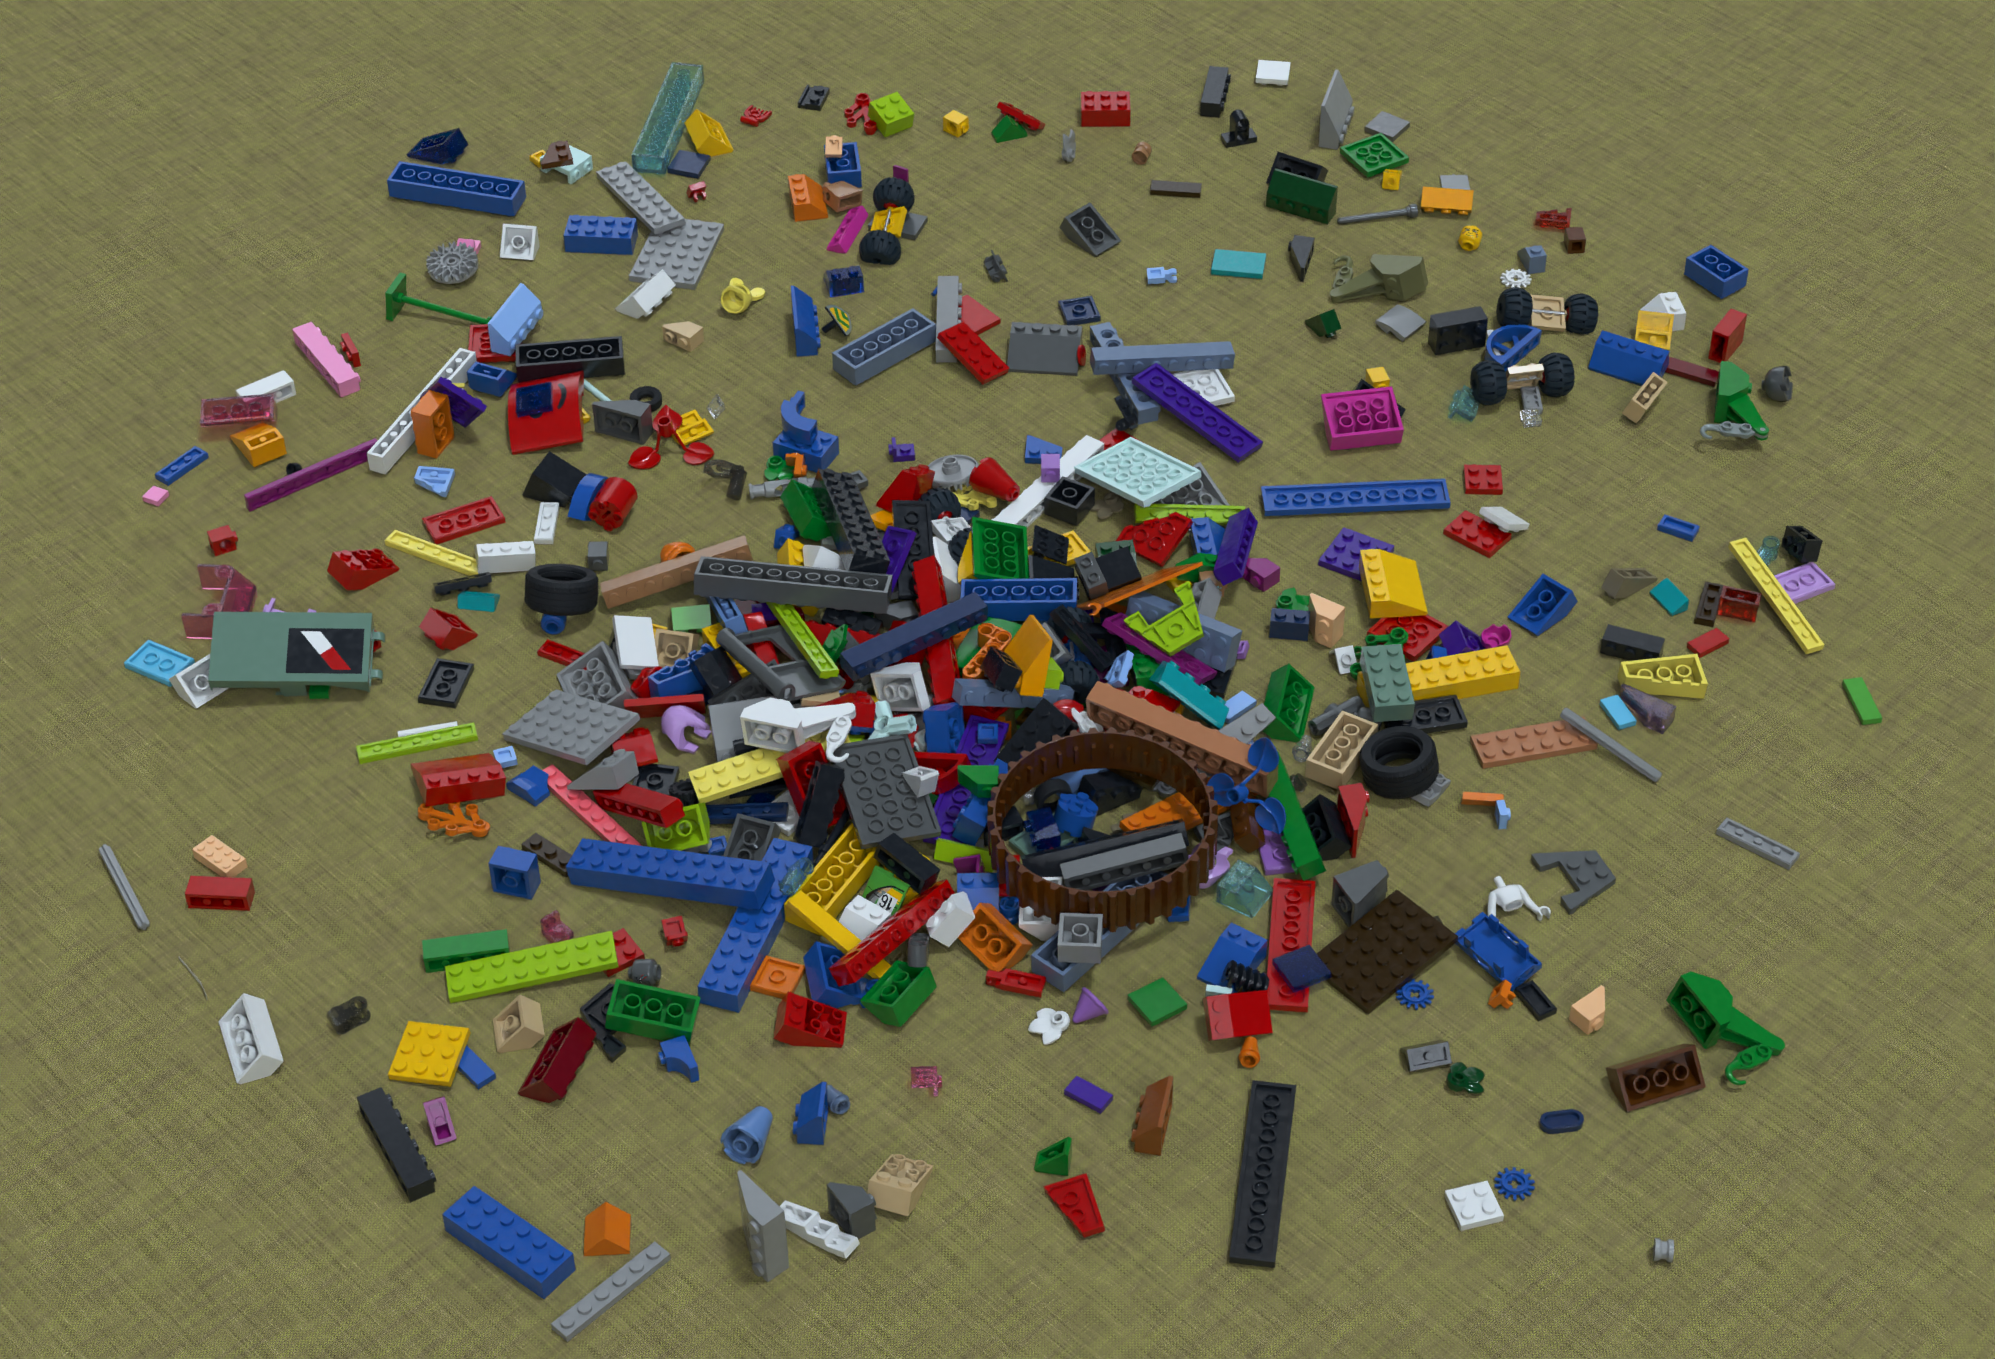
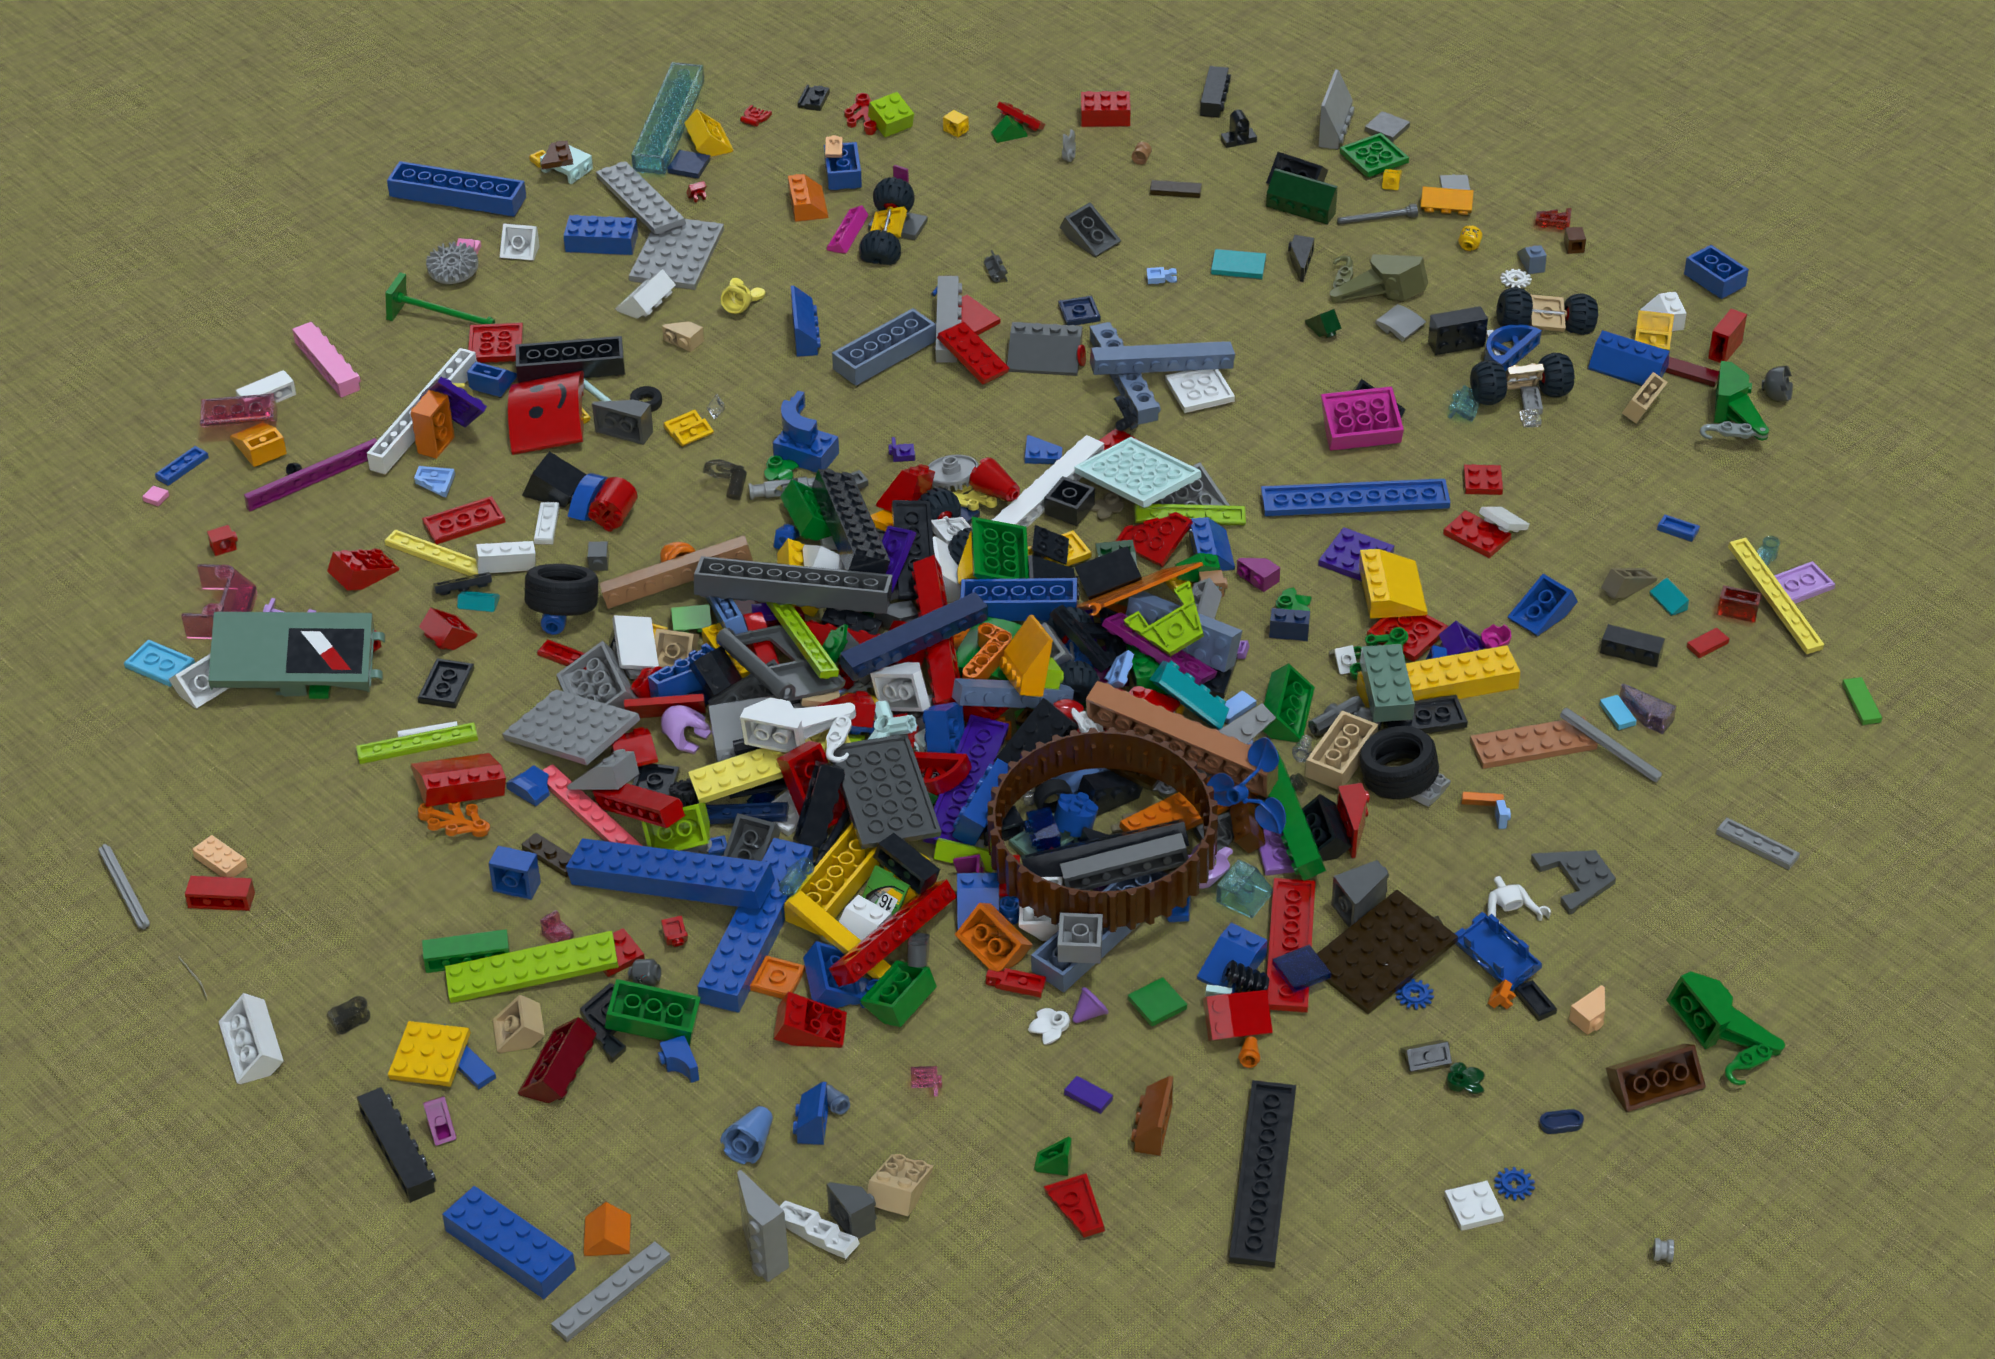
(350, 350): red plate -> none
(440, 147): clear blue slope -> none
(505, 756): light blue plate -> none
(514, 320): light blue slope -> none
(534, 399): clear blue tile -> none
(665, 425): red plant -> none
(798, 461): orange bracket -> none
(840, 319): shield -> none
(841, 195): medium nougat torso -> none
(844, 281): clear blue slope -> none
(921, 780): white slope -> none
(951, 919): white slope -> none
(979, 778): green slope -> none
(987, 733): blue tile -> none
(1001, 670): black brick -> none
(1050, 467): medium lavender brick -> none
(1091, 575): dark grey brick -> none
(1197, 412): dark purple plate -> none
(1235, 547): dark purple brick -> none
(1273, 72): white tile -> none
(1326, 620): light nougat slope -> none
(1377, 377): yellow brick -> none
(1666, 676): light yellow wedge -> none
(1708, 604): dark brown tile -> none
(1801, 544): black brick -> none

